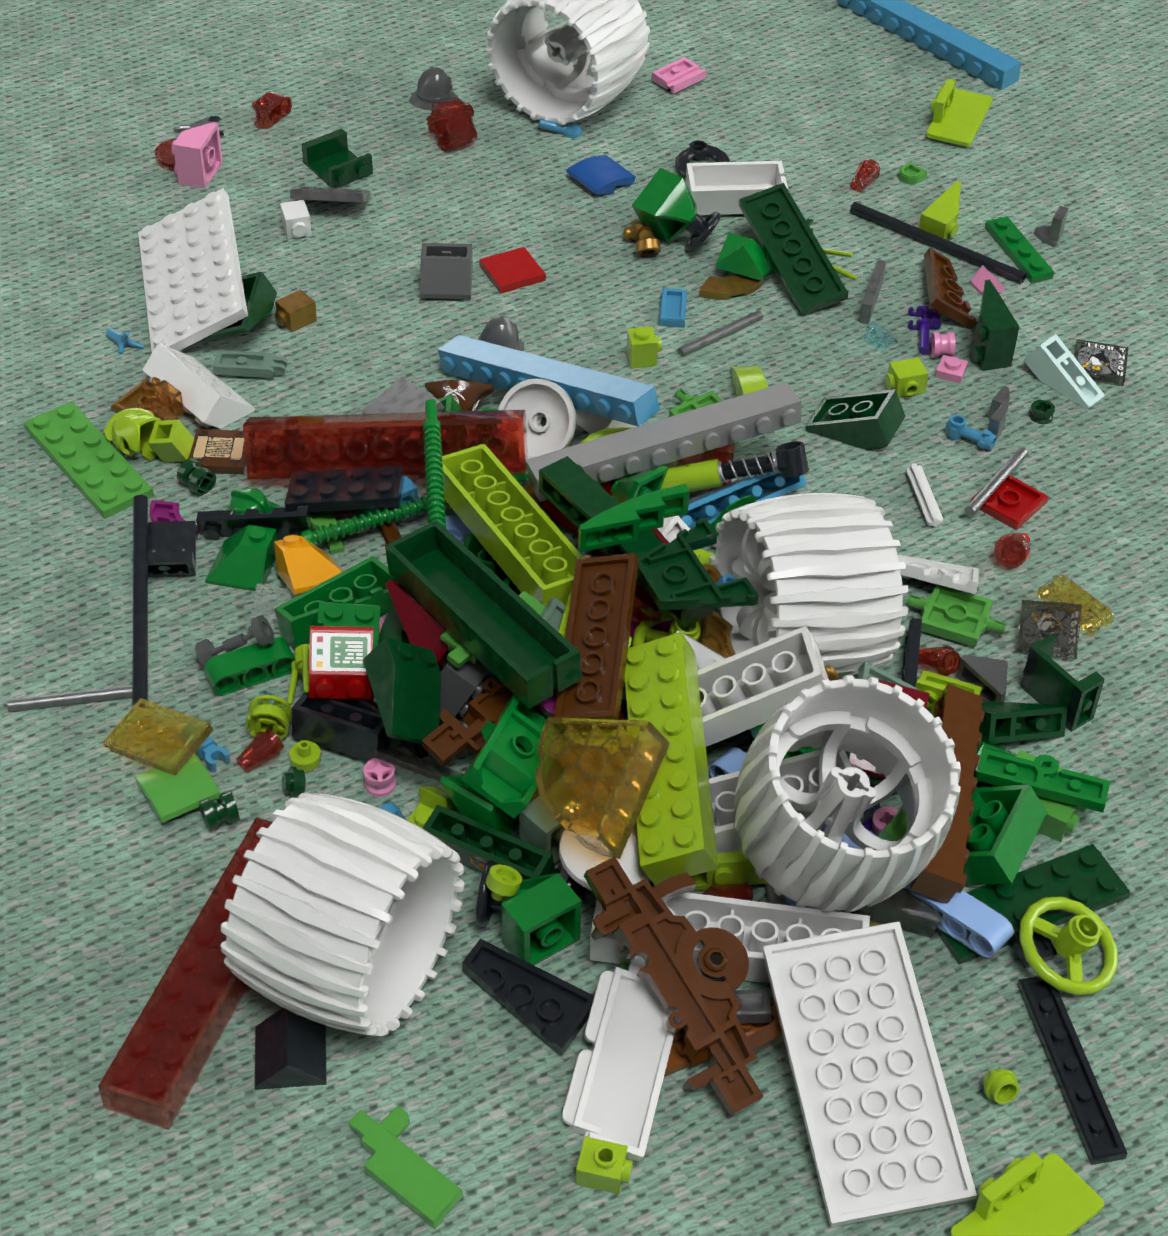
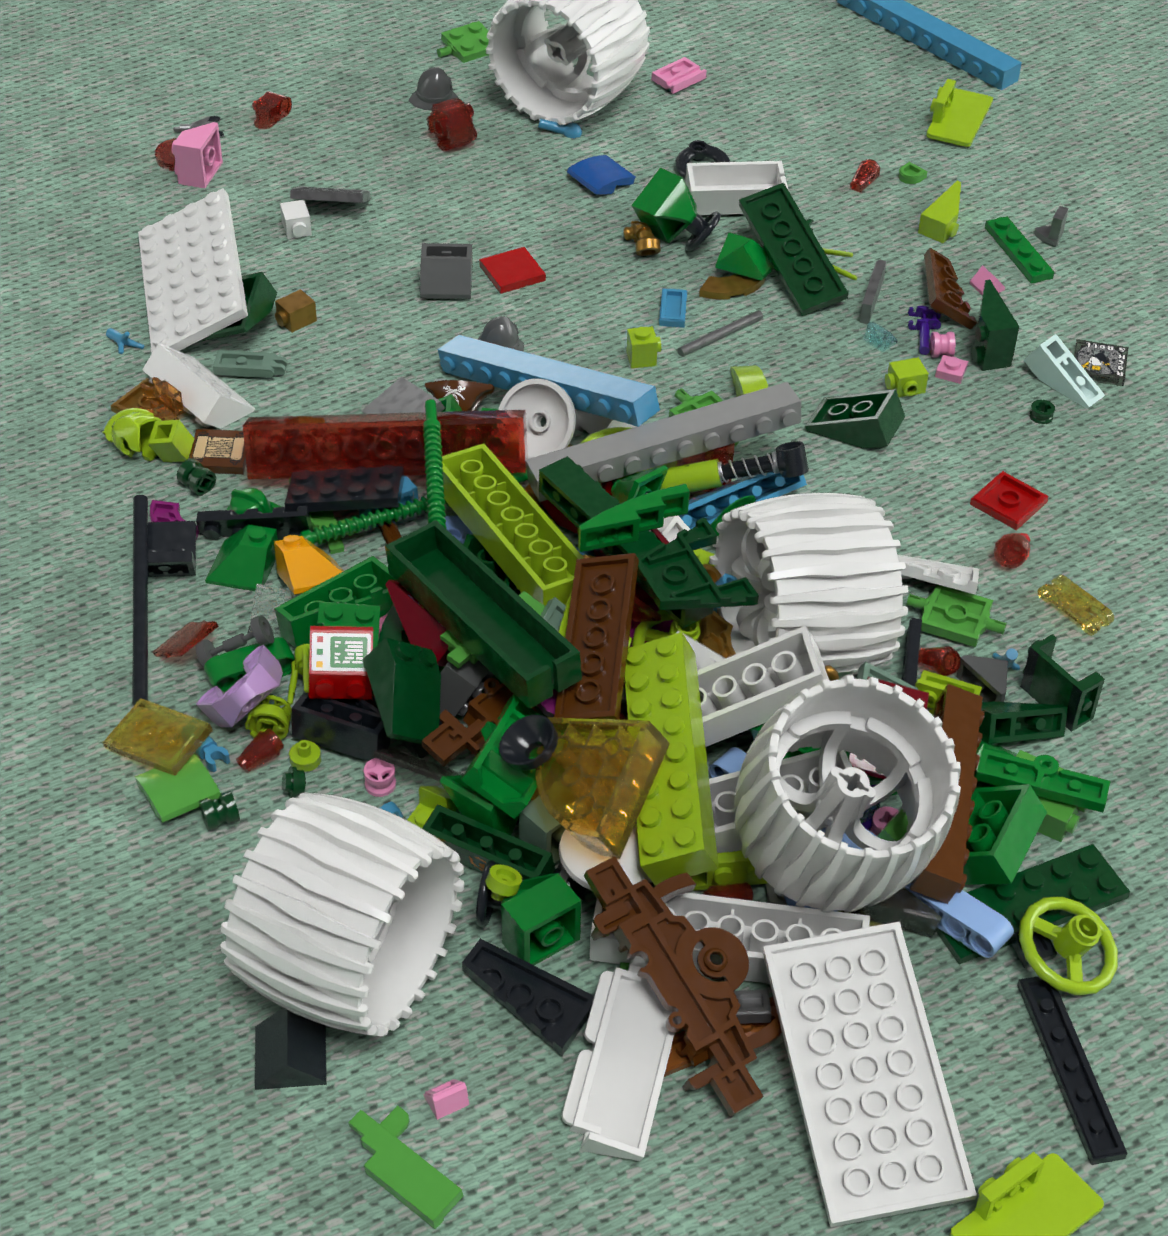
(69, 698): flat silver bar -> none
(87, 459): bright green plate -> none
(183, 1014): clear red brick -> none
(185, 639): none -> clear red piece
(261, 678): none -> lavender connector
(333, 161): dark green panel -> none
(447, 1098): none -> bright pink slope
(465, 42): none -> bright green plate
(525, 736): none -> black piece
(603, 1165): lime brick -> none
(924, 495): white axle -> none
(938, 242): black piece -> none
(956, 430): dark azure bar -> none
(996, 481): flat silver bar -> none
(999, 411): flat silver slope -> none
(1001, 1085): lime plate -> none
(1010, 656): none -> dark azure bar
(1043, 619): clear smoke tile -> none

